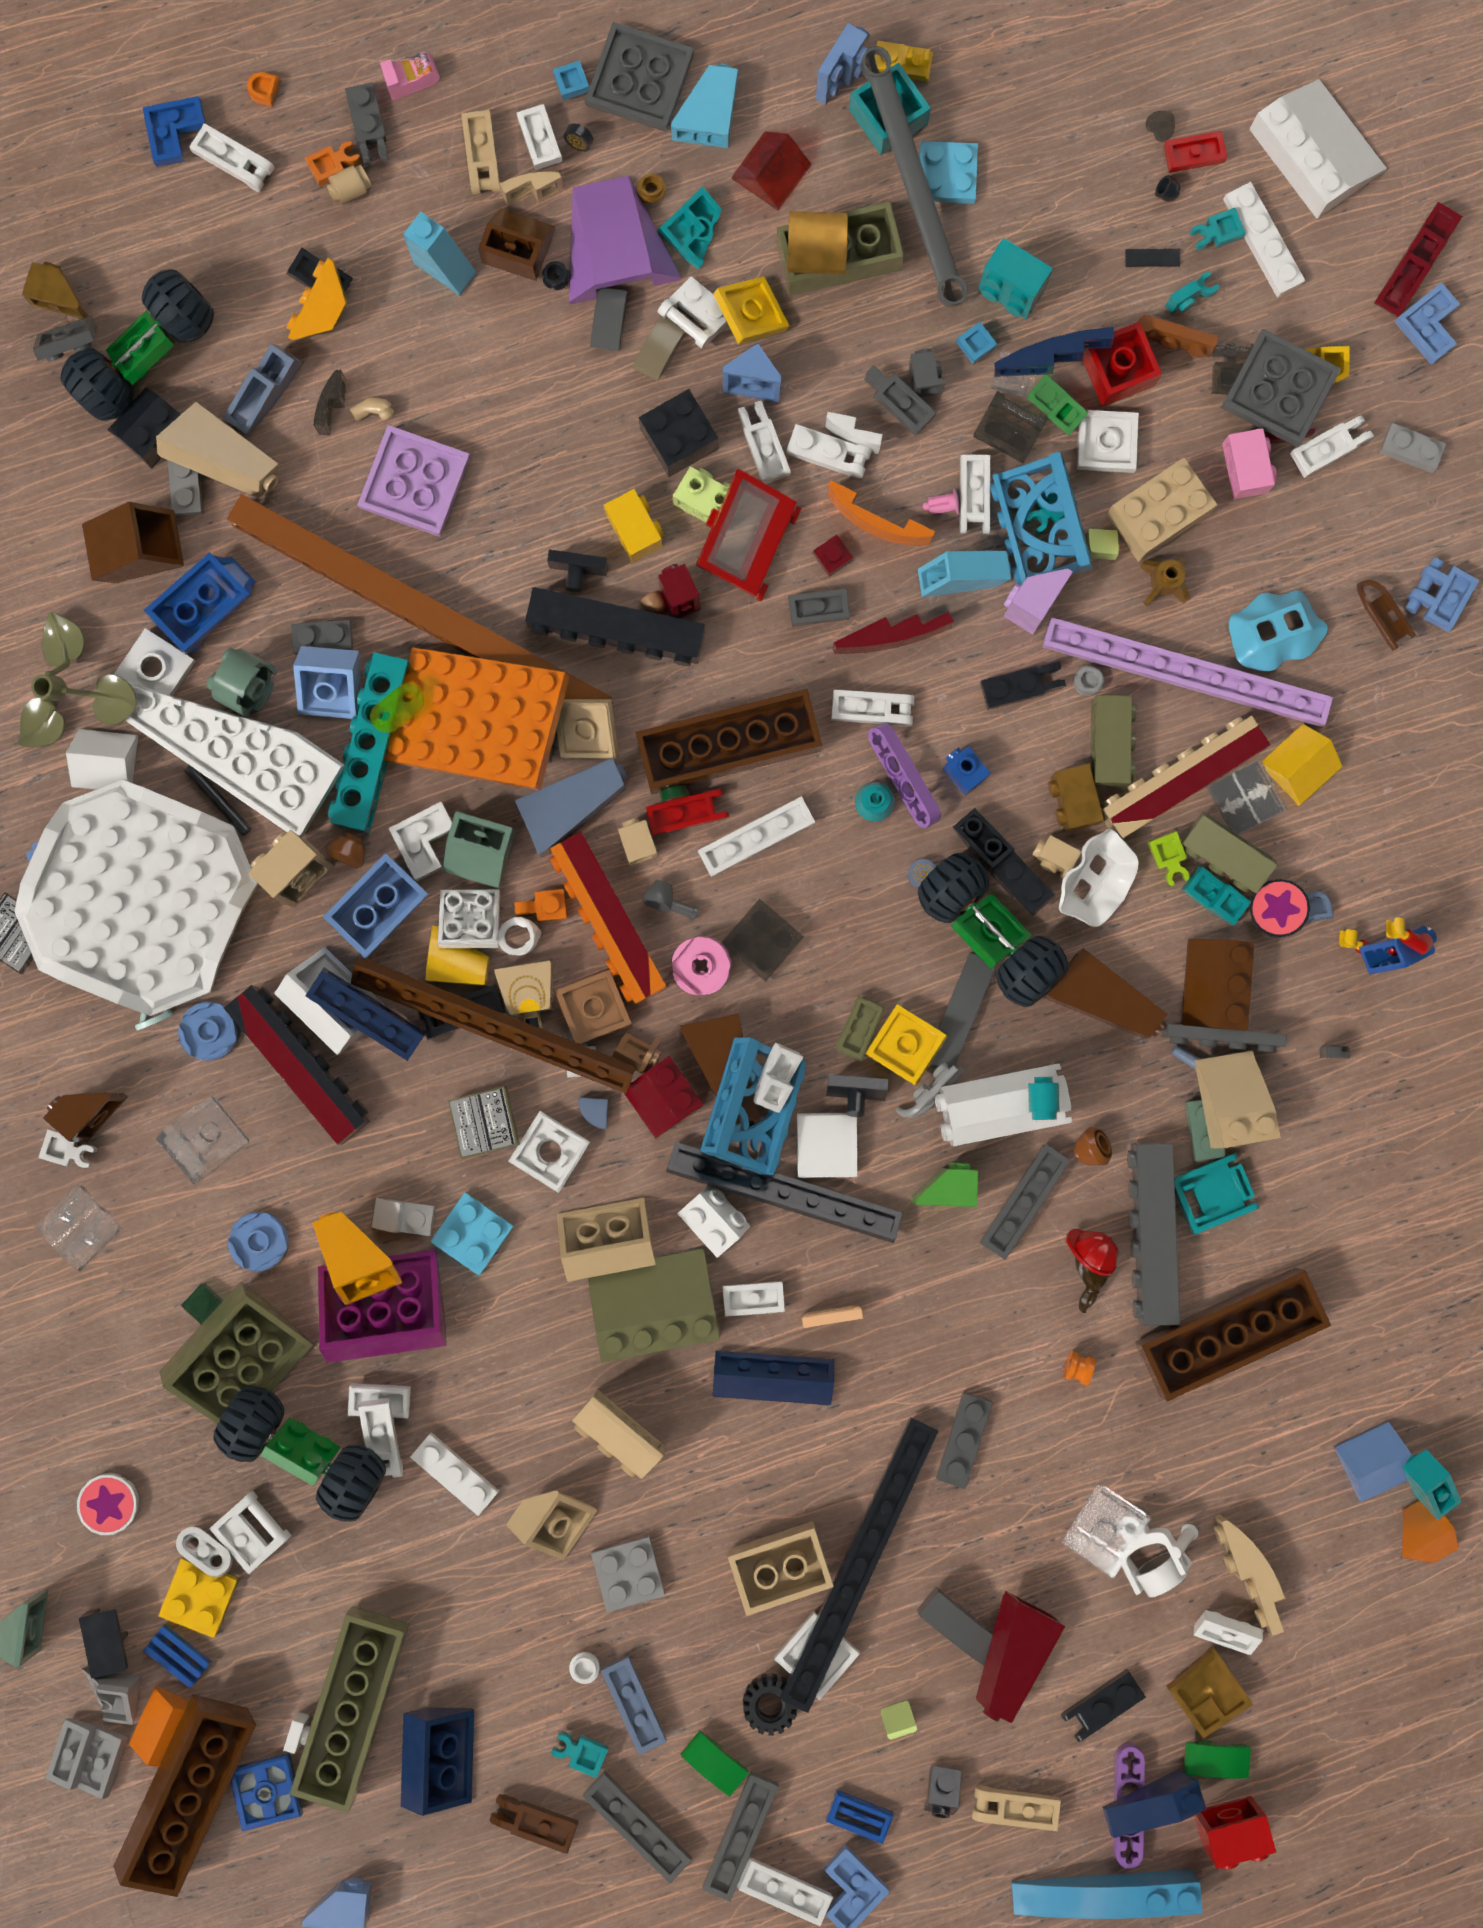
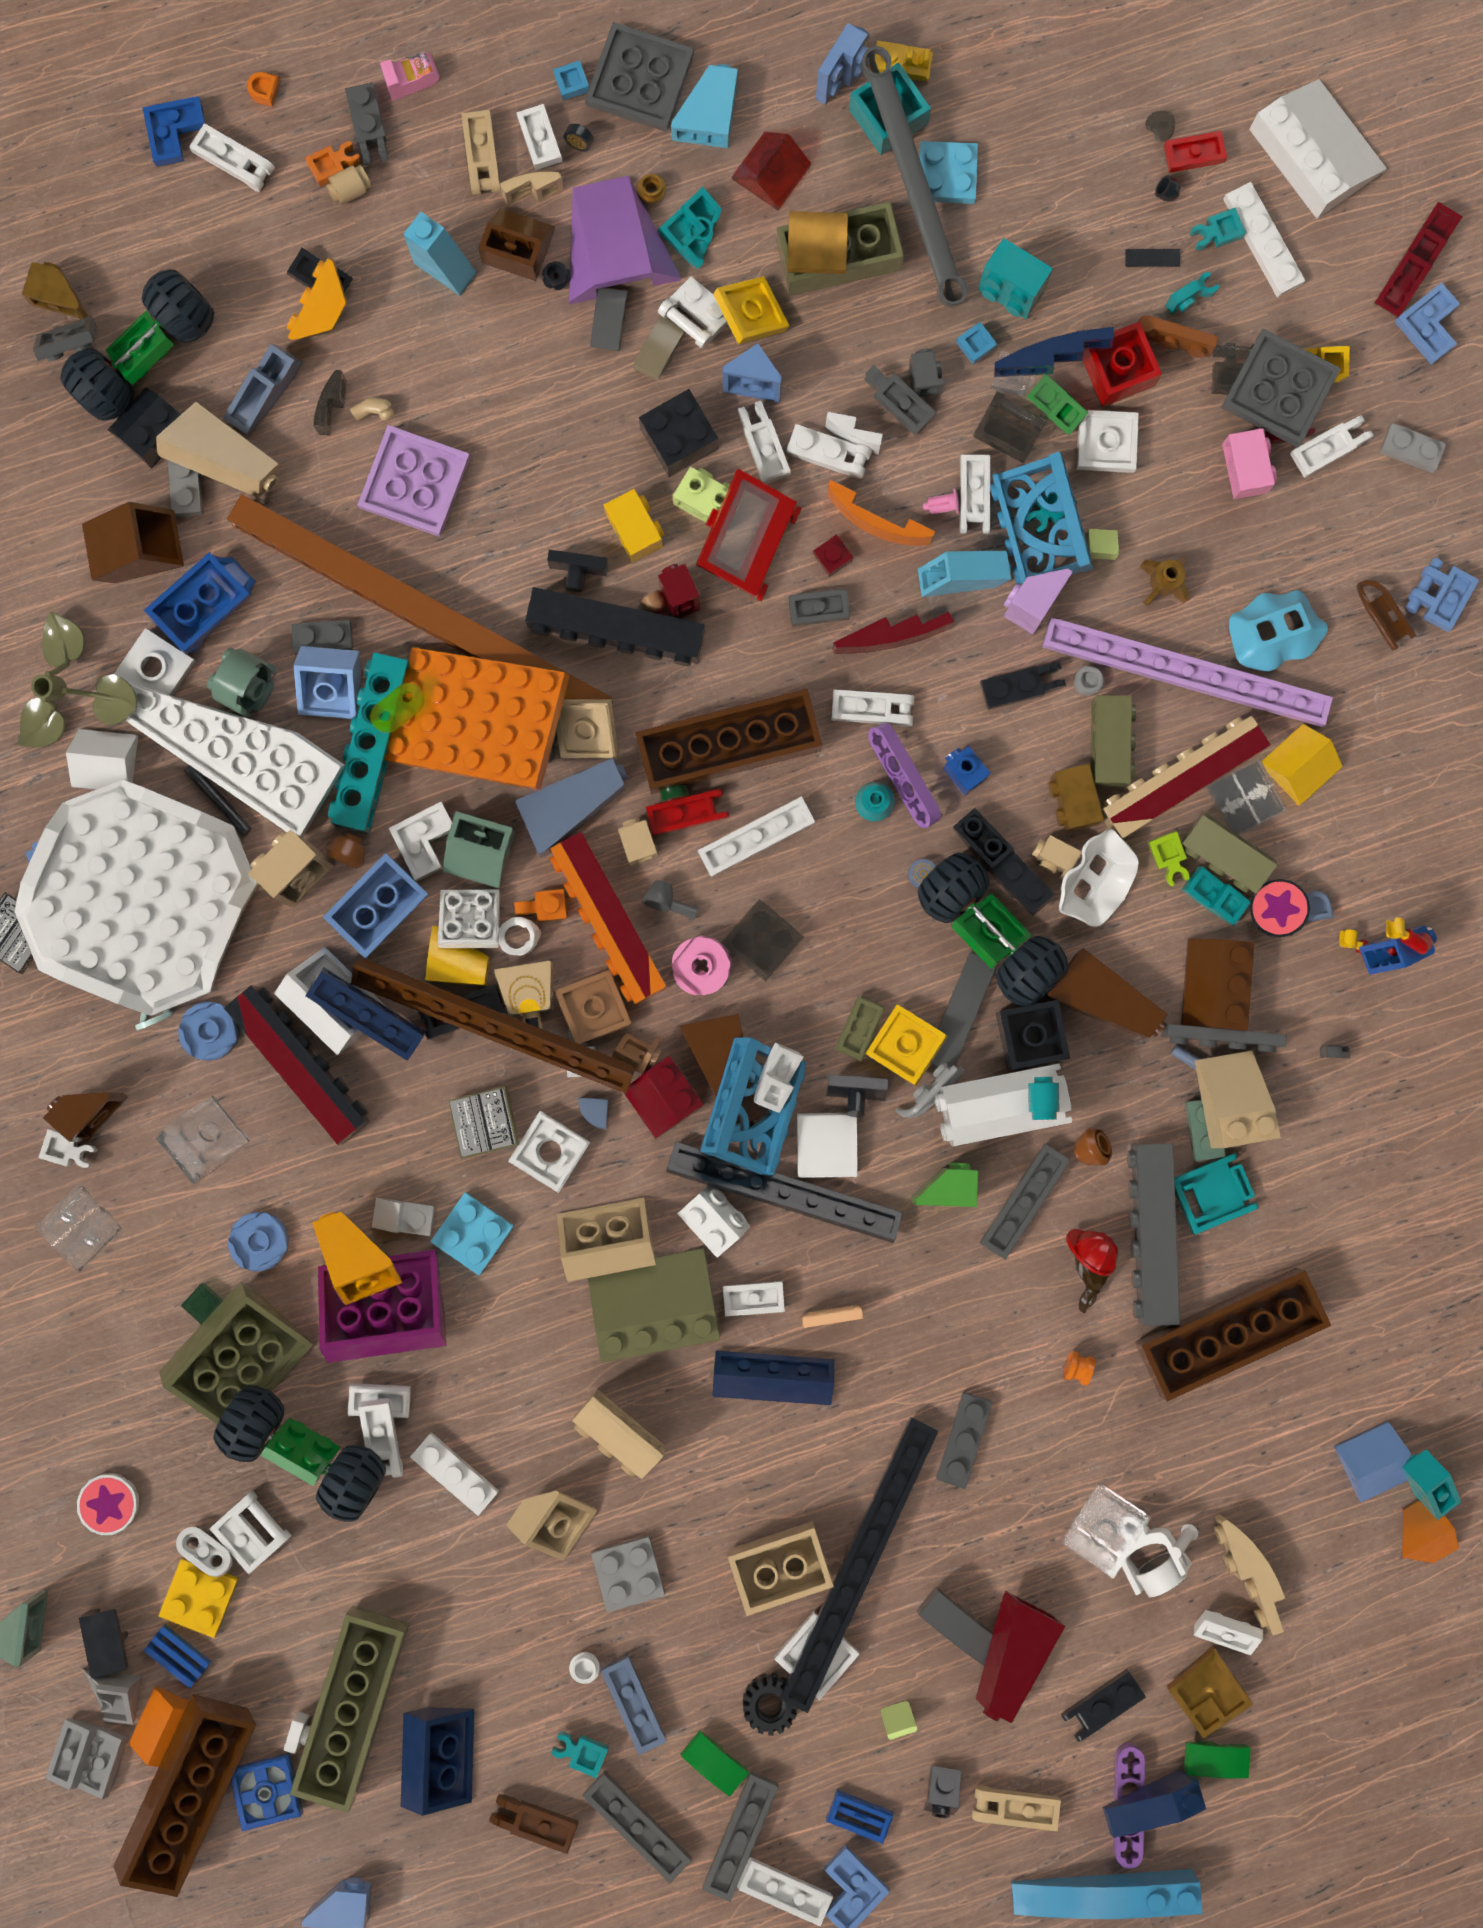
(1032, 1035): none -> black brick
(1161, 509): tan brick -> none
(1235, 1833): red brick -> none

